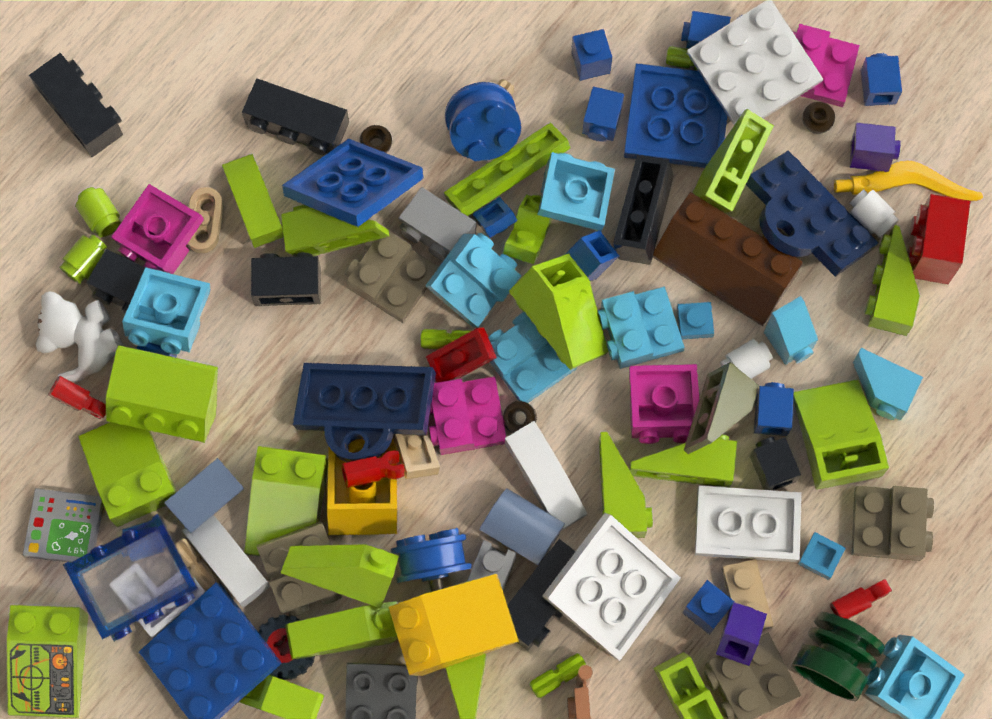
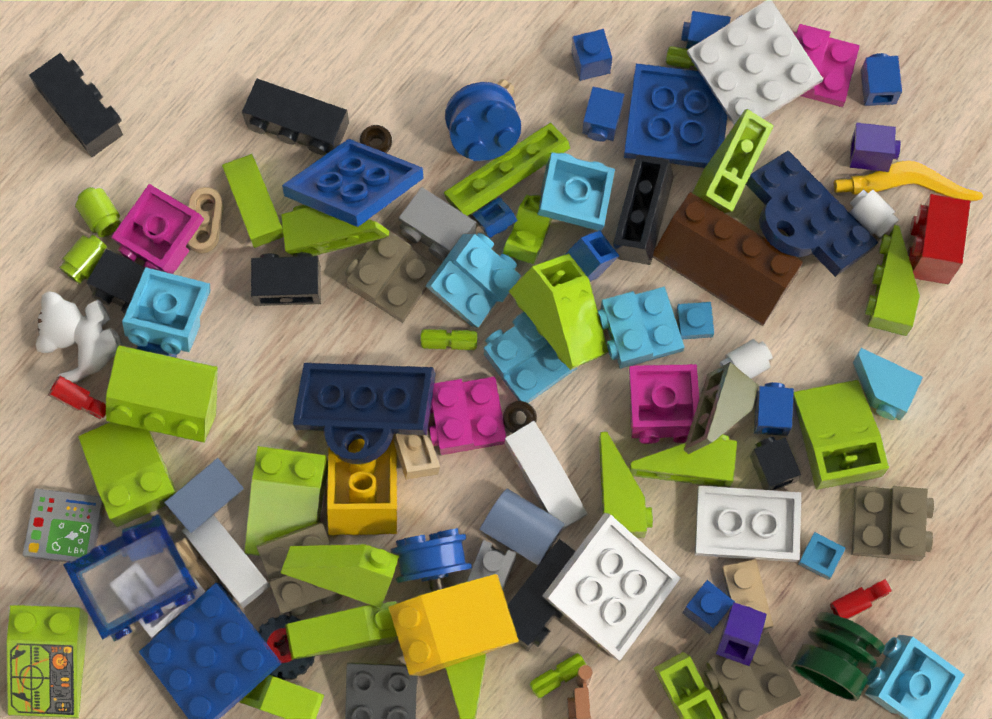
(372, 469): red bar -> none
(462, 356): red plate -> none
(792, 332): medium azure slope -> none
(818, 126): dark brown plate -> none

